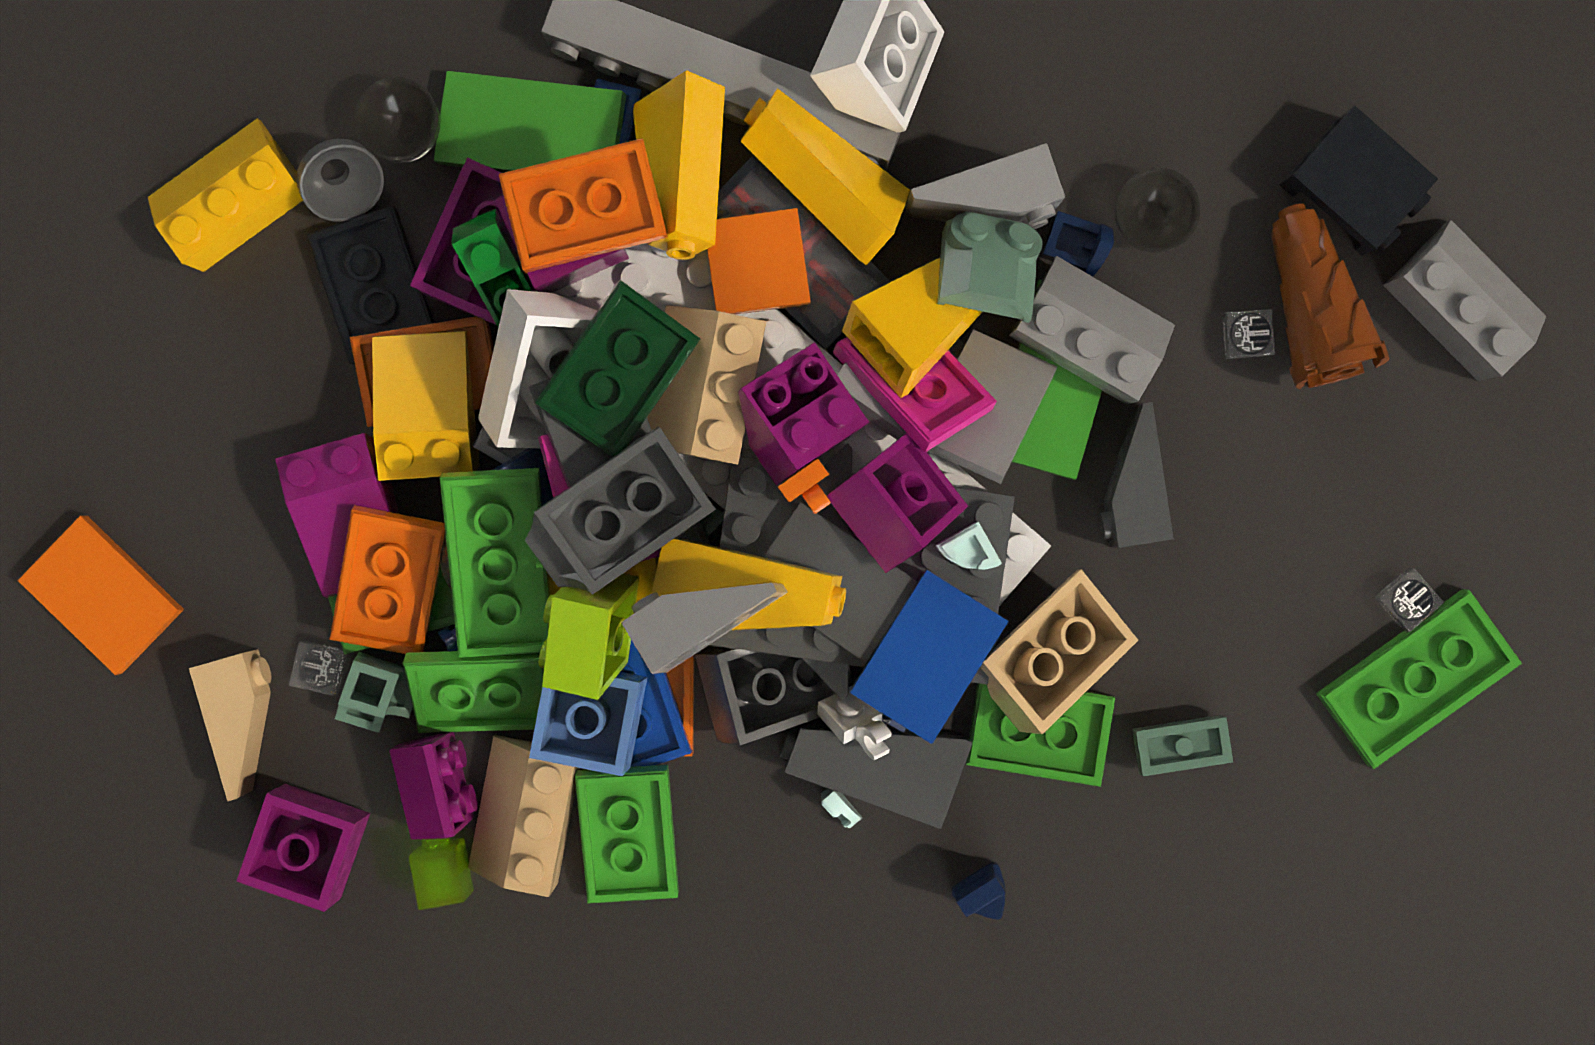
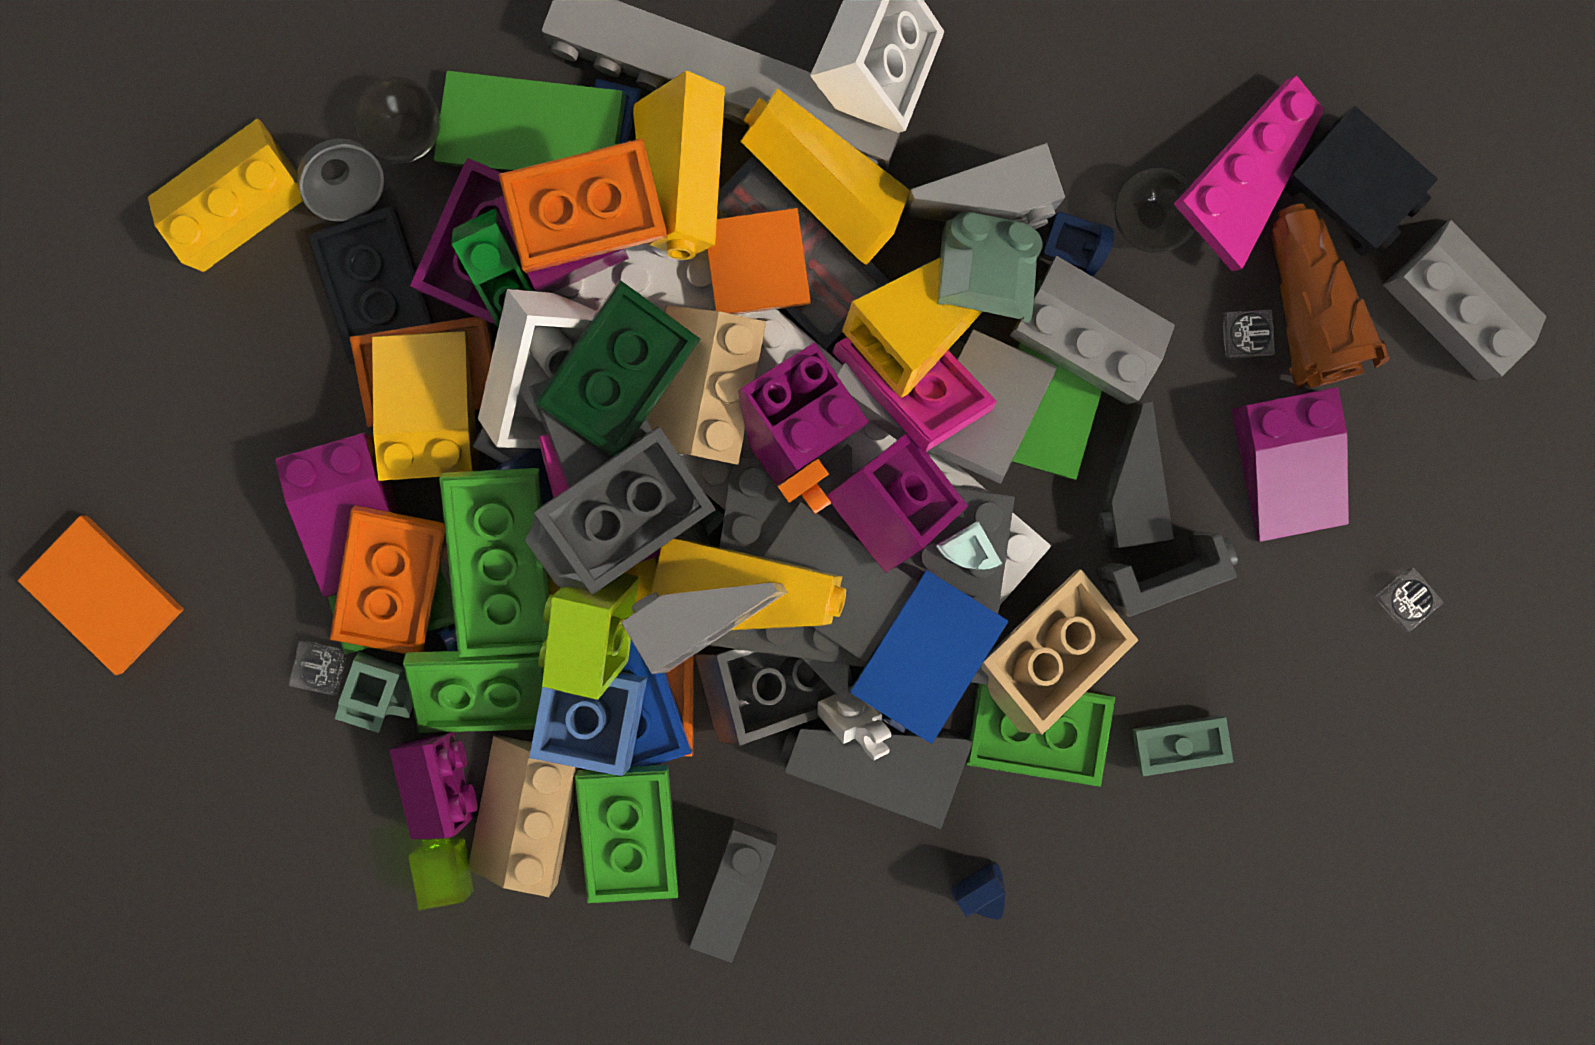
(234, 709): tan slope -> none
(303, 847): magenta brick -> none
(734, 890): none -> dark grey slope
(840, 807): light aqua tile -> none
(1211, 567): none -> dark grey panel
(1247, 177): none -> dark pink wing
(1294, 463): none -> slope
(1418, 678): bright green tile -> none

